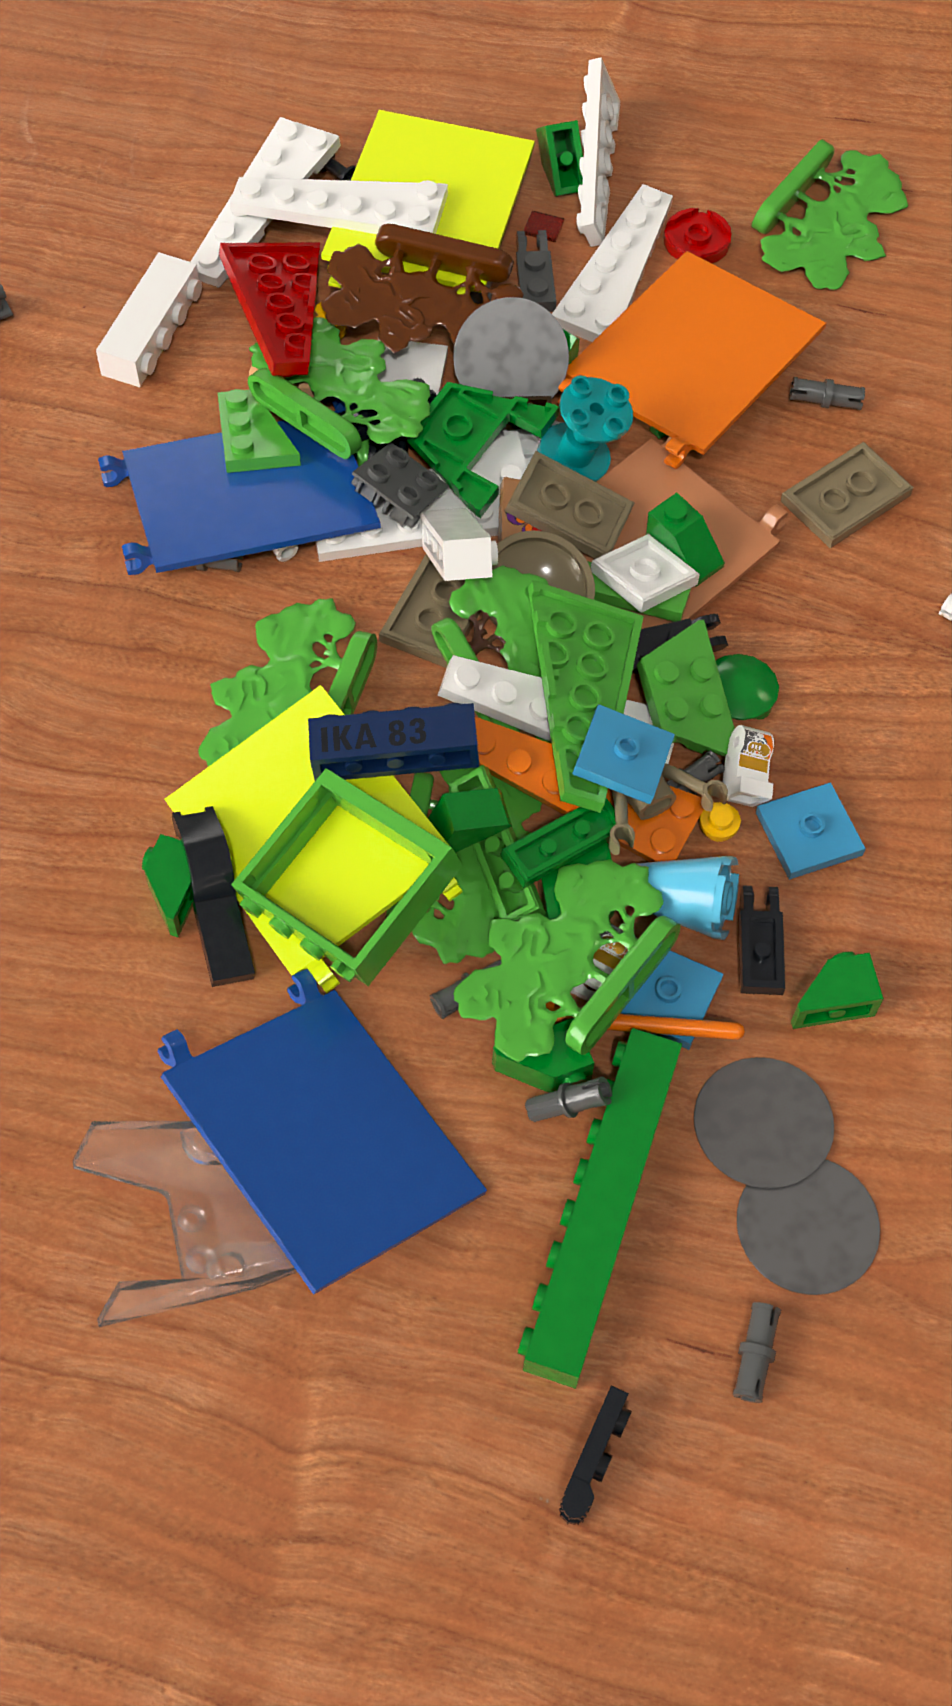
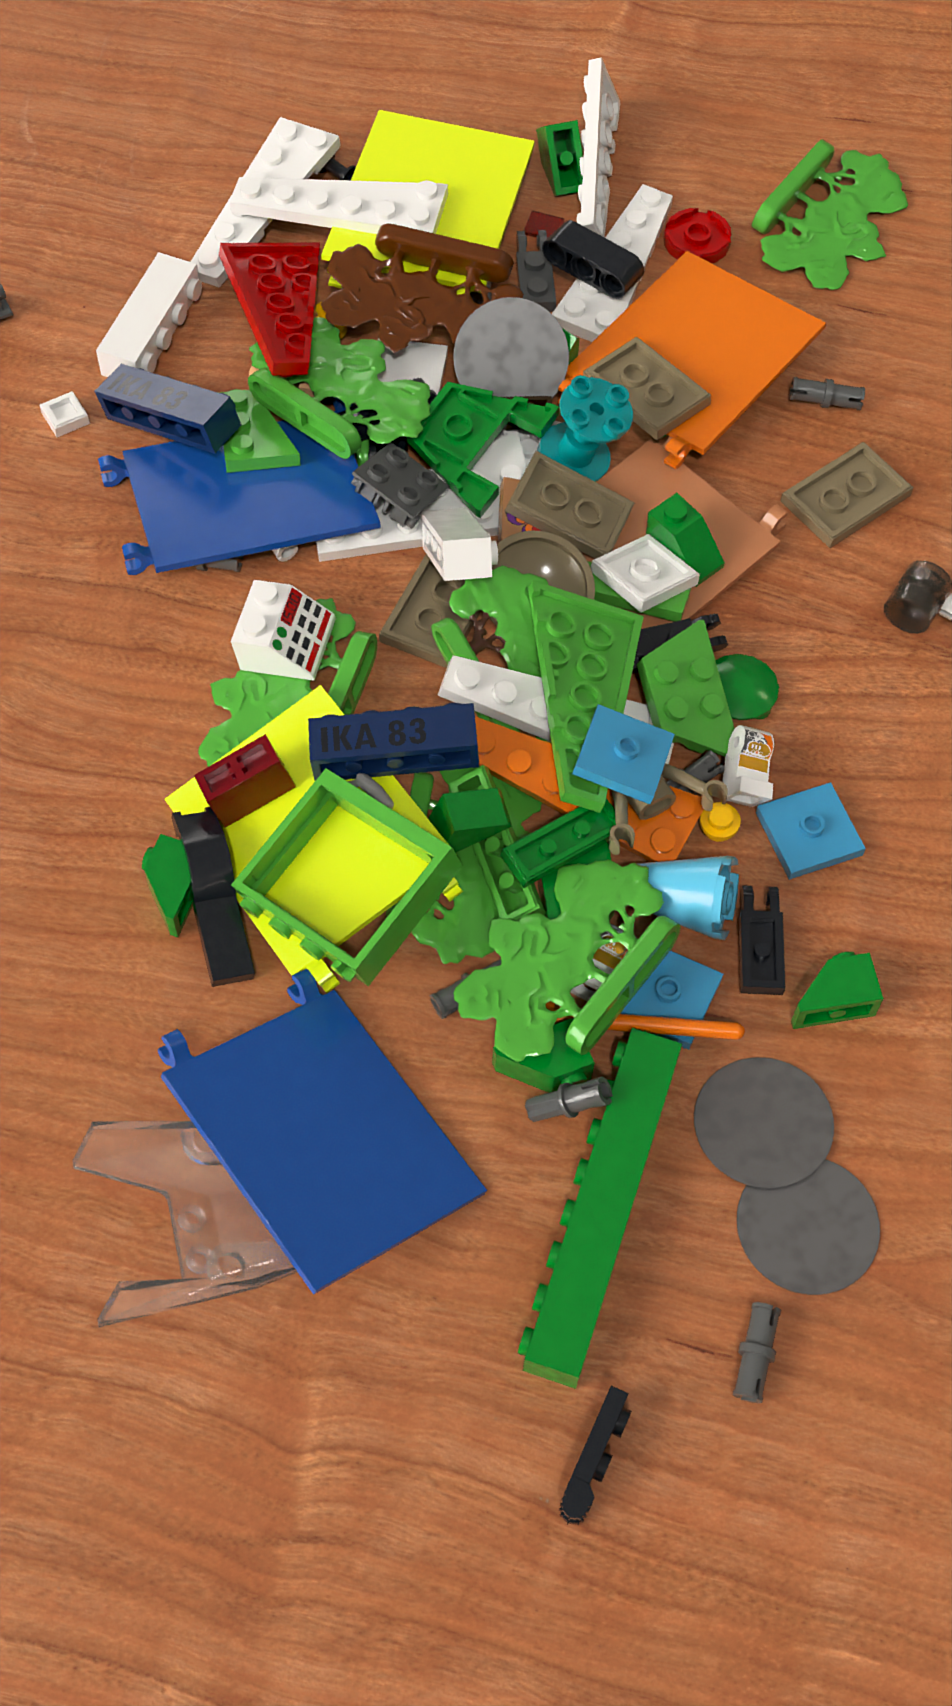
(64, 414): none -> white tile
(168, 408): none -> dark blue brick
(244, 781): none -> dark red hinge
(281, 631): none -> white slope
(372, 788): none -> light grey piece
(593, 259): none -> black beam
(657, 389): none -> dark tan tile
(918, 597): none -> clear smoke wheel

